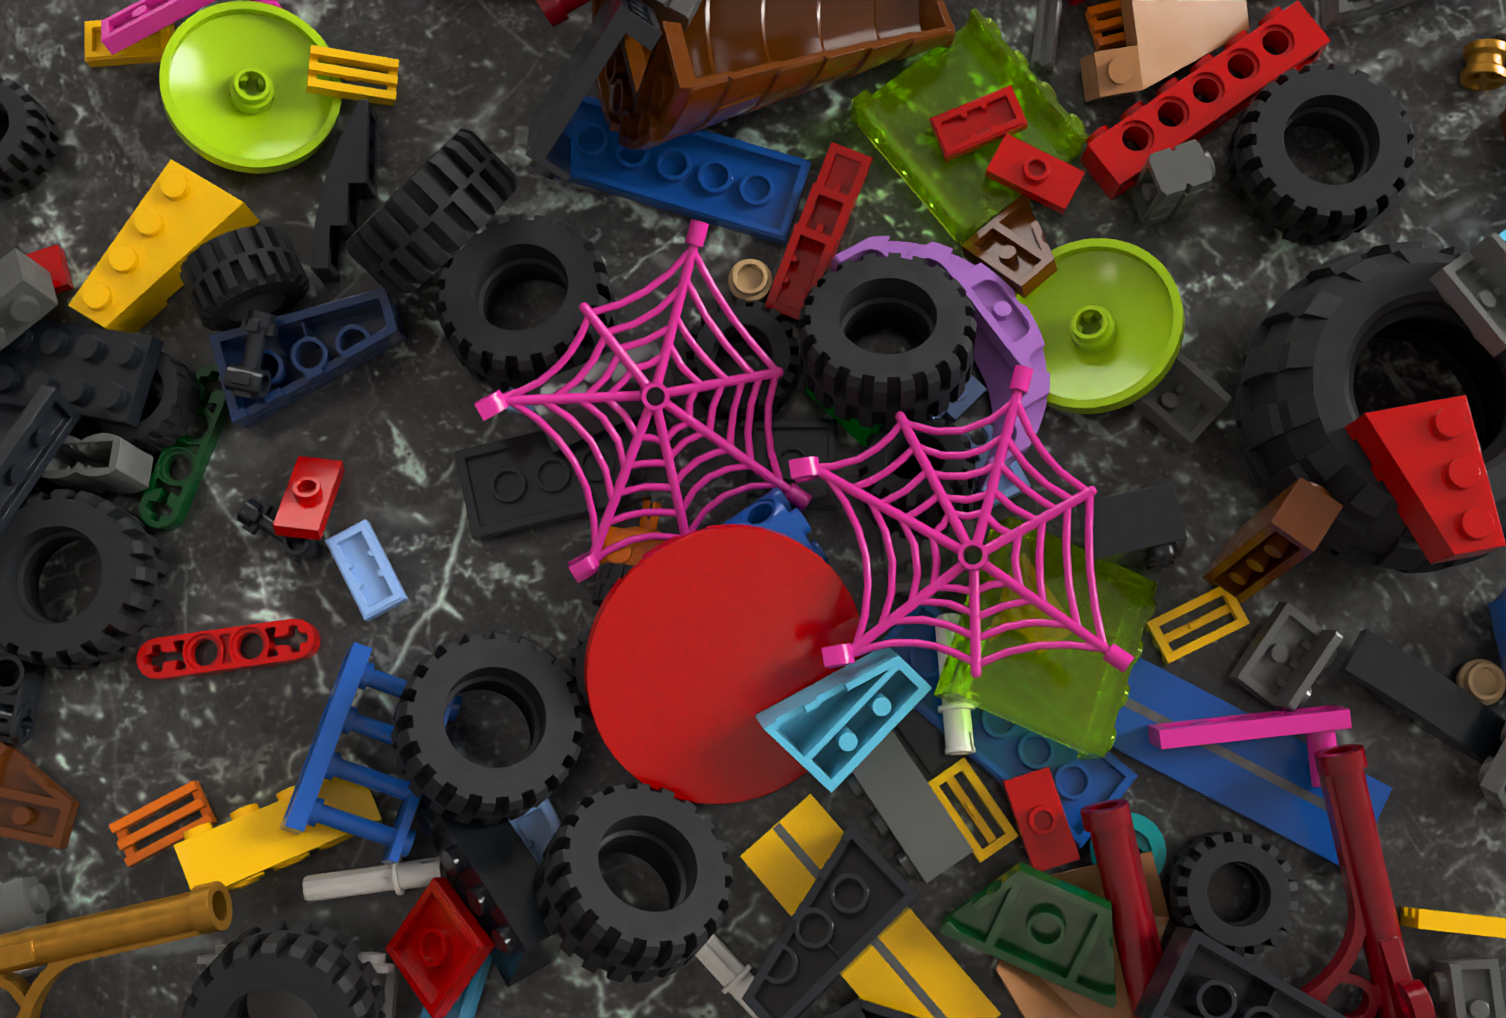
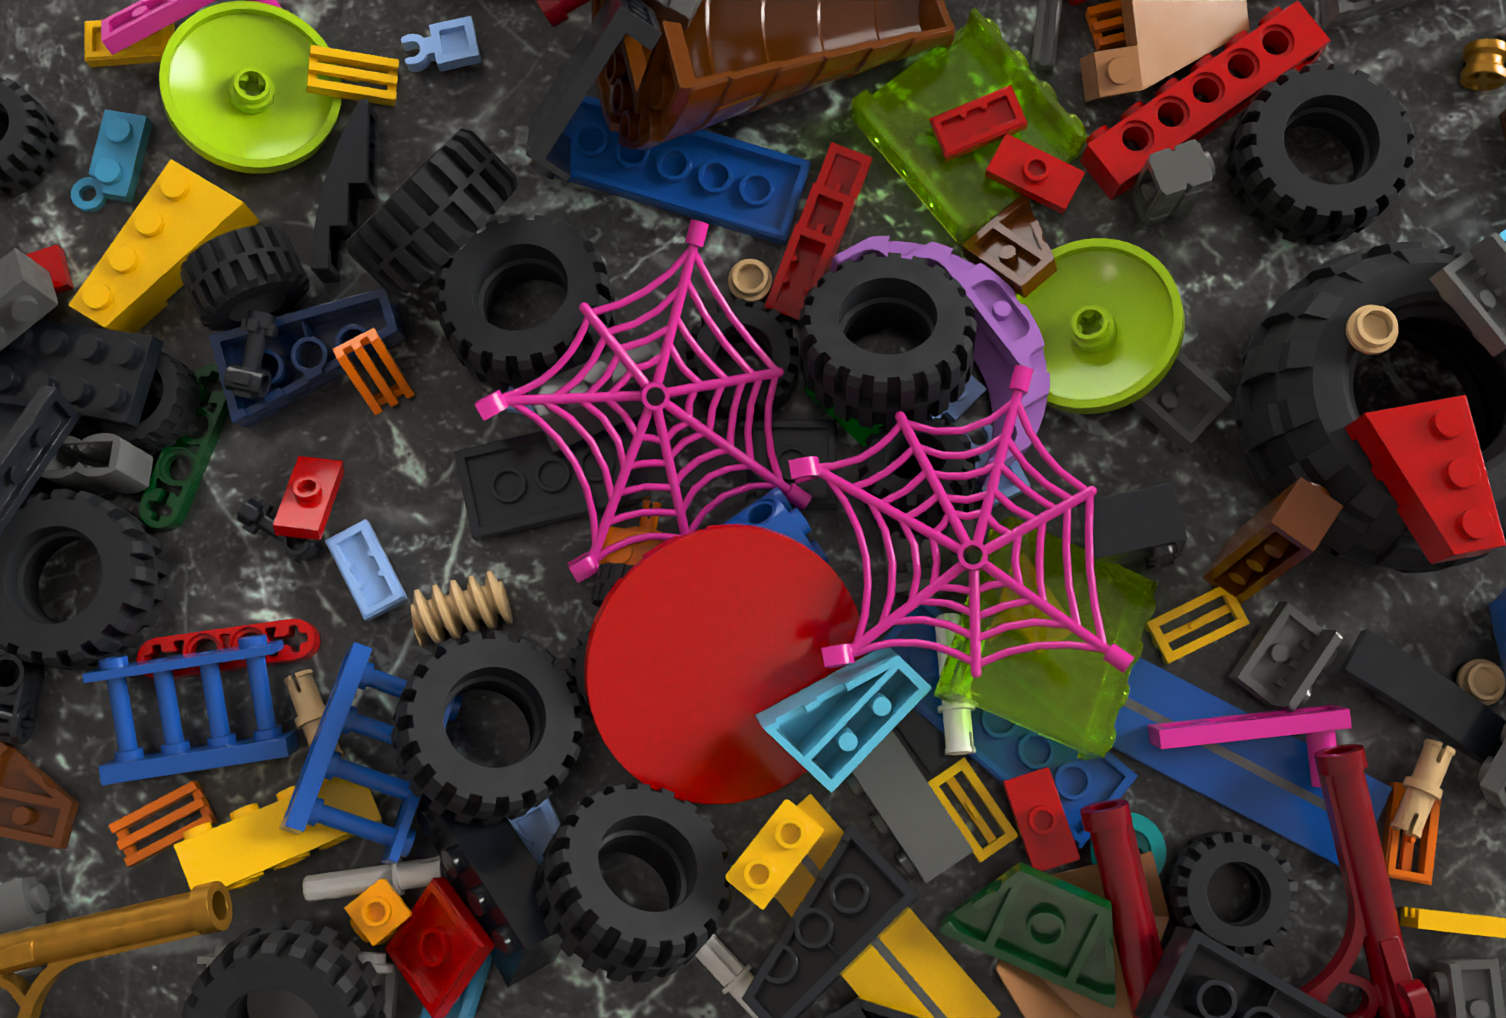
(115, 160): none -> dark azure hinge
(176, 754): none -> blue fence
(307, 703): none -> tan pin
(377, 913): none -> light orange bracket
(387, 393): none -> orange tile
(450, 45): none -> light blue plate
(458, 608): none -> tan piece
(774, 853): none -> yellow panel
(1372, 329): none -> tan plate
(1422, 788): none -> tan pin
(1427, 844): none -> orange tile

